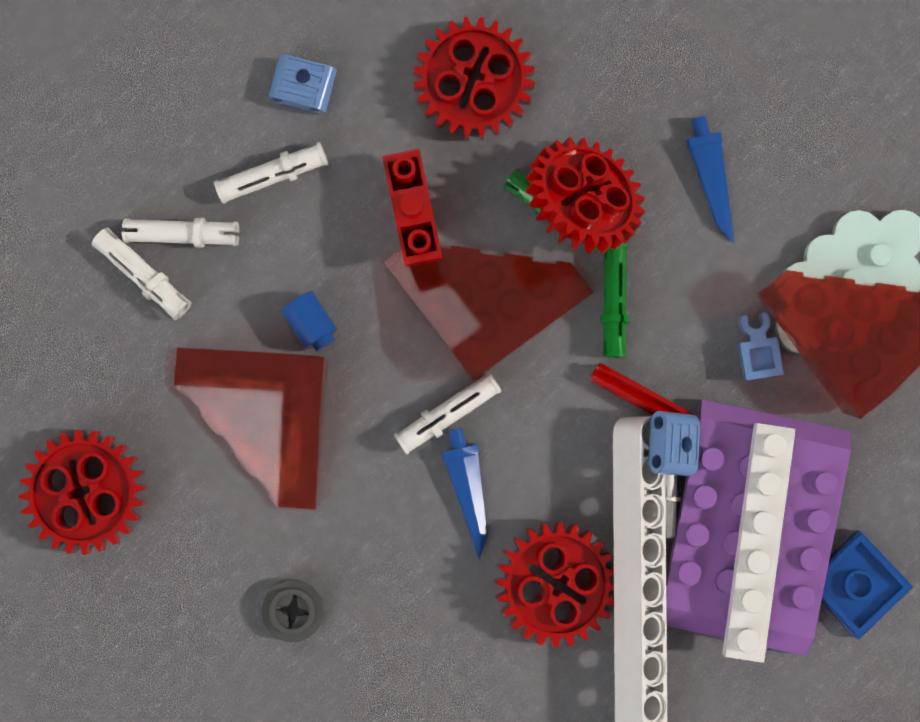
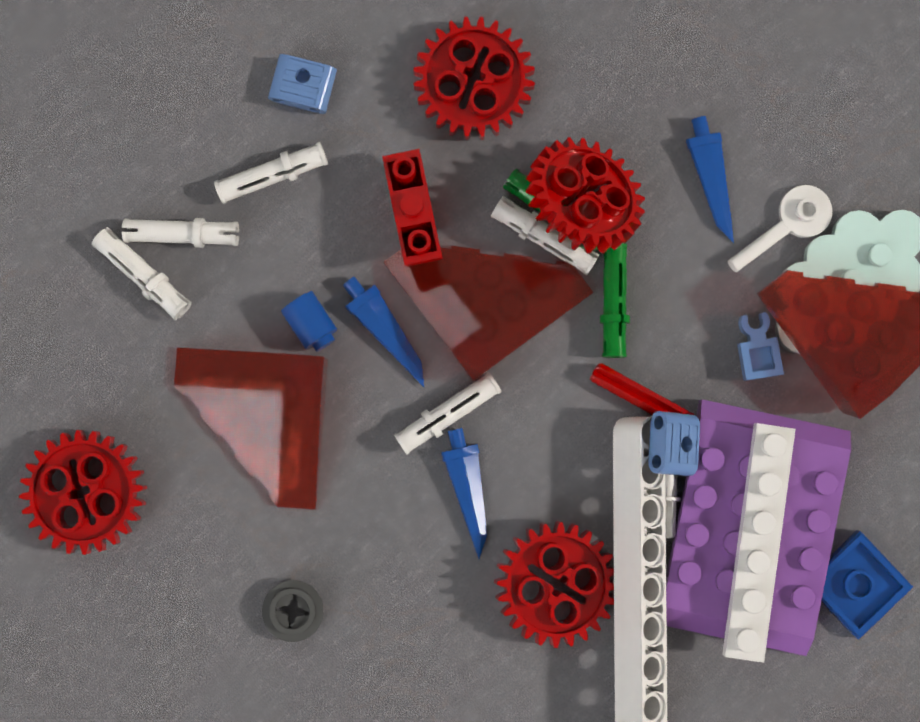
(379, 321): none -> blue bar
(528, 227): none -> white pin
(802, 212): none -> white piece

